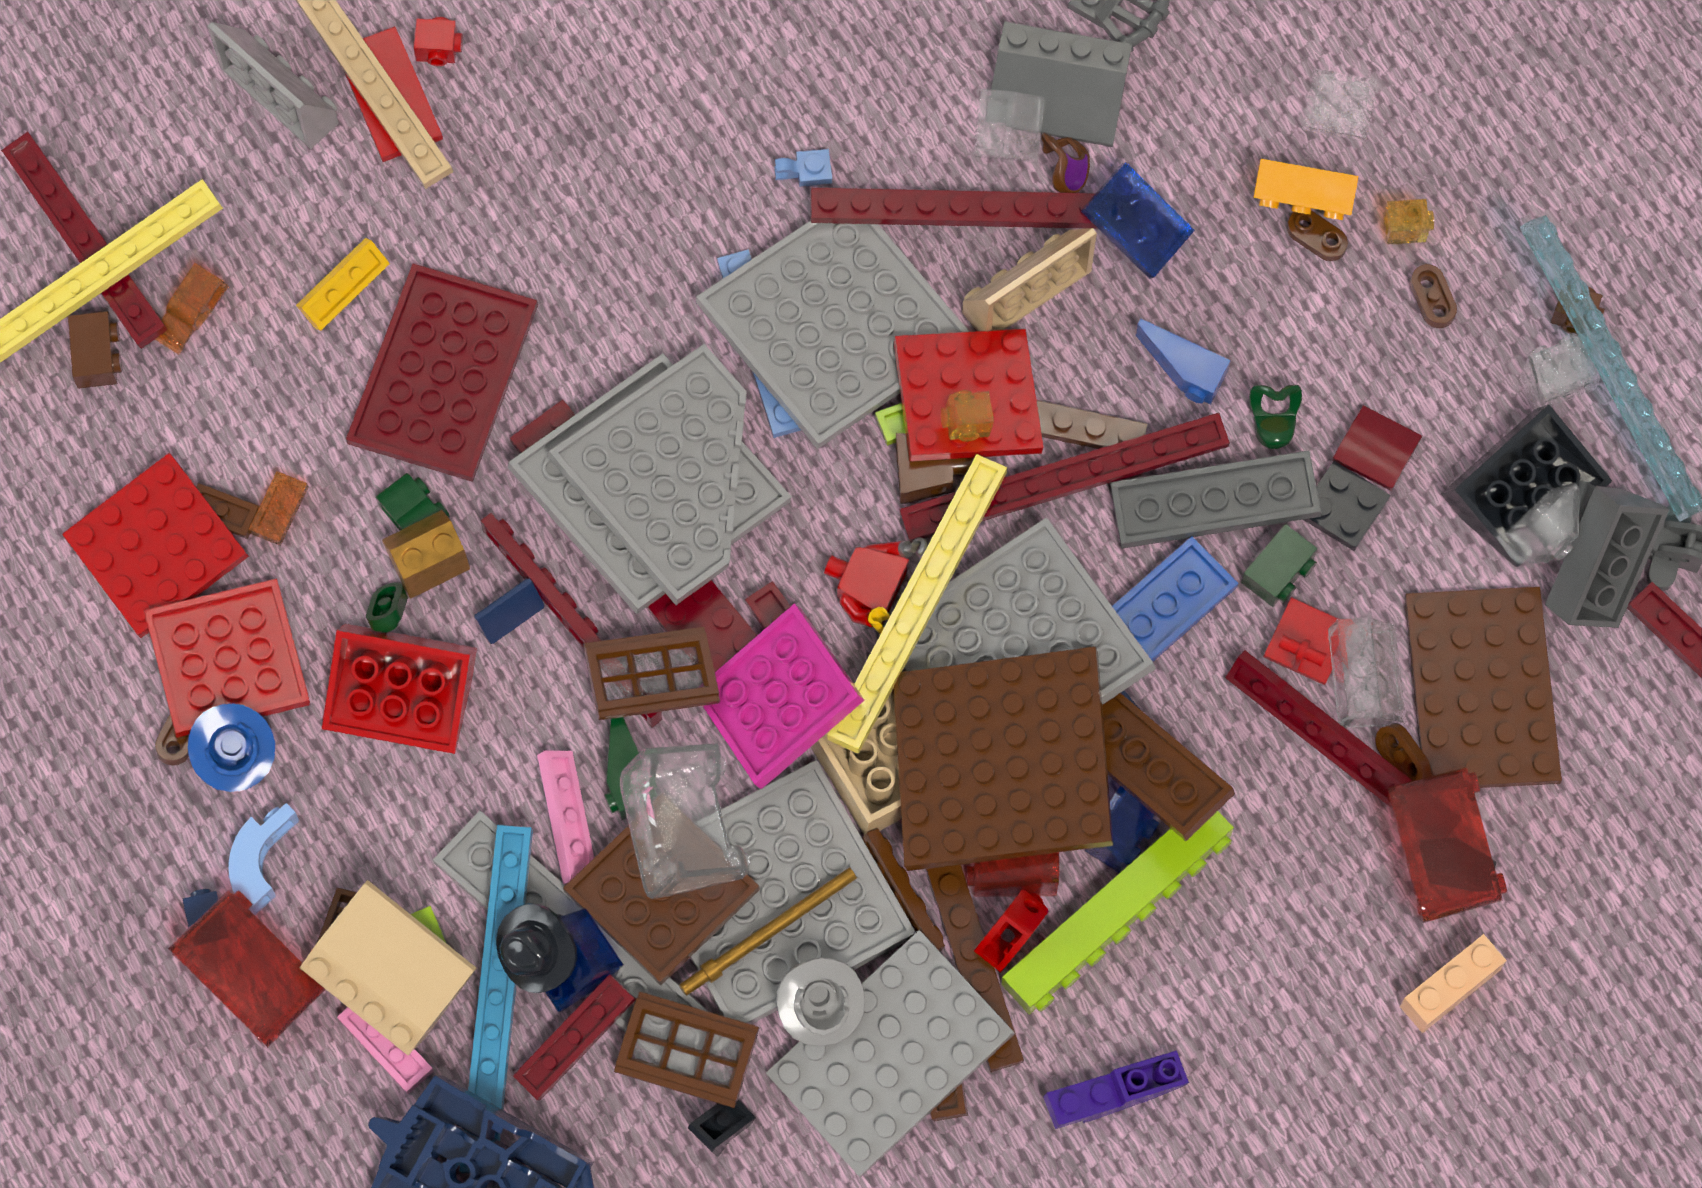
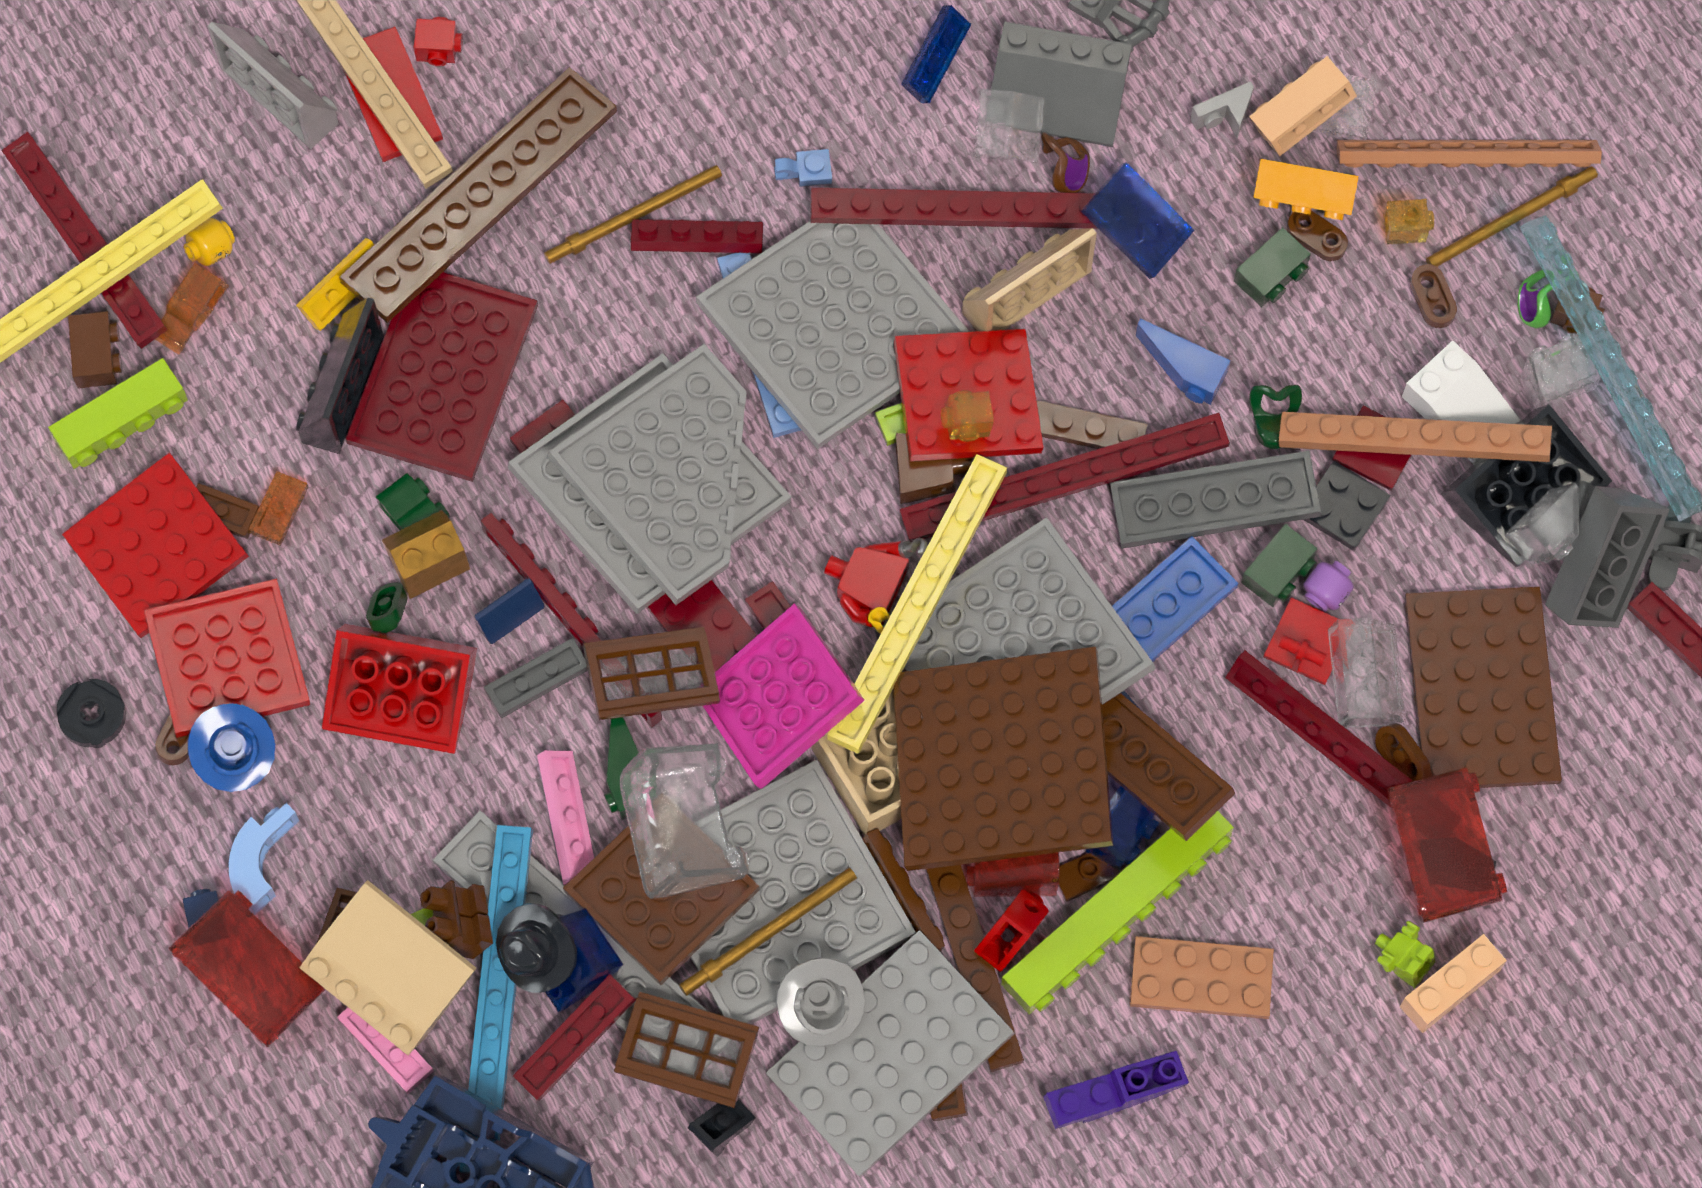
(87, 695): none -> black plate
(118, 414): none -> lime brick
(209, 242): none -> yellow head
(341, 378): none -> black slope
(459, 917): none -> reddish brown hips
(478, 194): none -> plate
(536, 678): none -> dark grey plate
(577, 242): none -> pearl gold bar
(697, 236): none -> dark red plate
(936, 54): none -> clear blue plate
(1084, 876): none -> reddish brown plate
(1202, 977): none -> nougat plate
(1229, 105): none -> light grey slope
(1272, 268): none -> brick
(1303, 105): none -> light nougat brick
(1328, 586): none -> medium lavender head
(1406, 955): none -> lime piece
(1415, 436): none -> nougat plate
(1457, 390): none -> white slope
(1477, 152): none -> nougat plate
(1533, 303): none -> bright green piece
(1564, 188): none -> pearl gold bar

